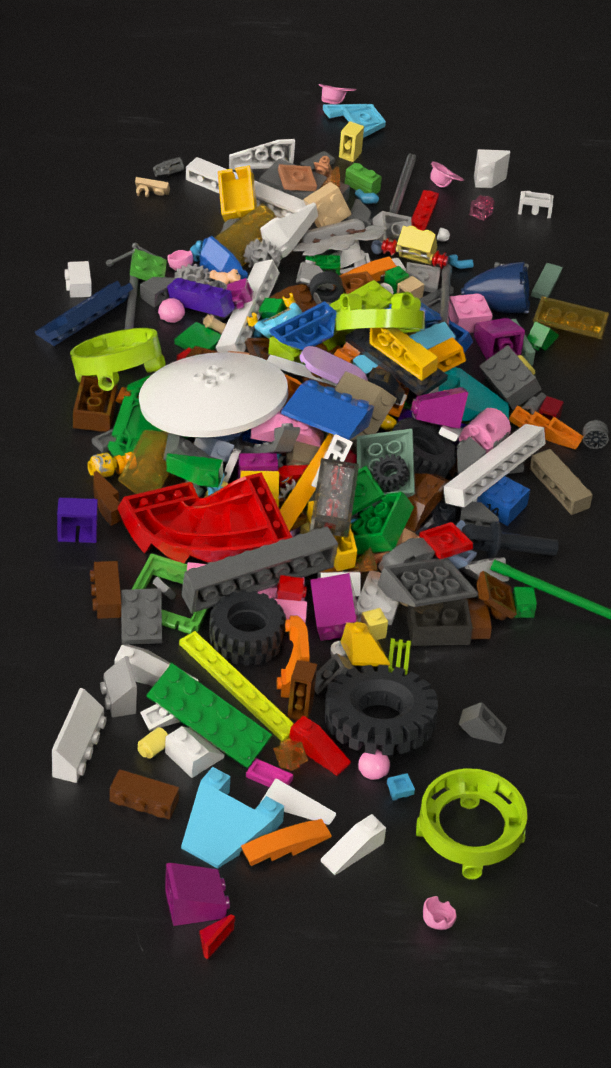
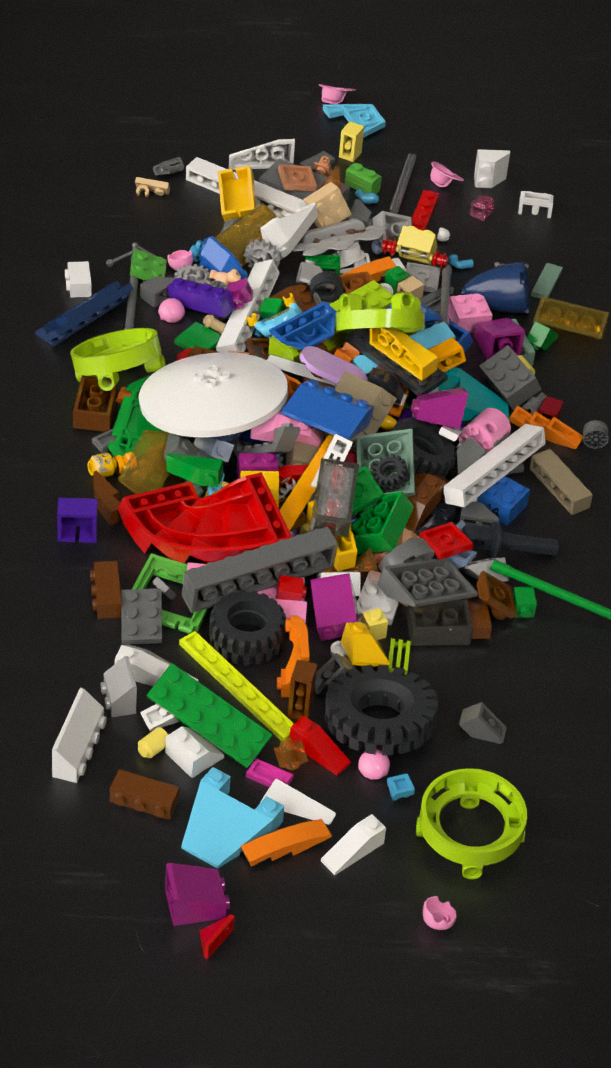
(231, 463): white tile -> none

